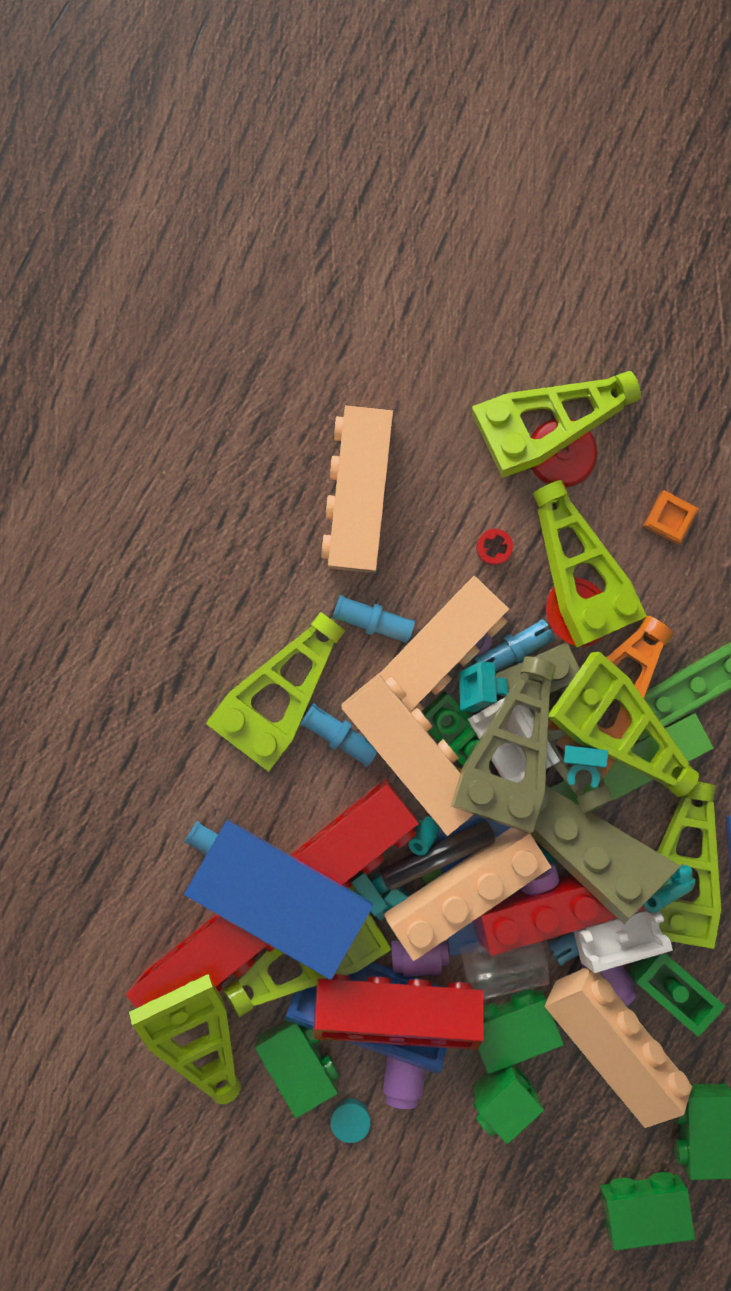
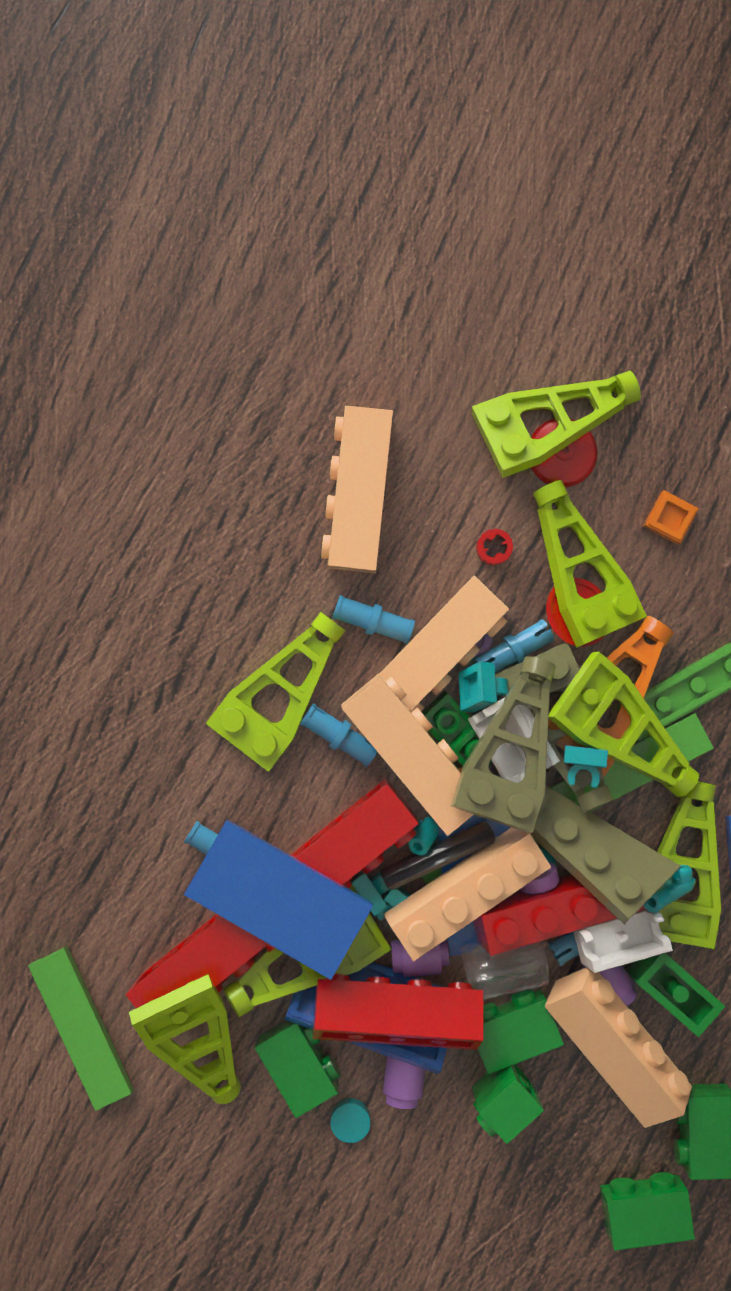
(81, 1028): none -> bright green tile

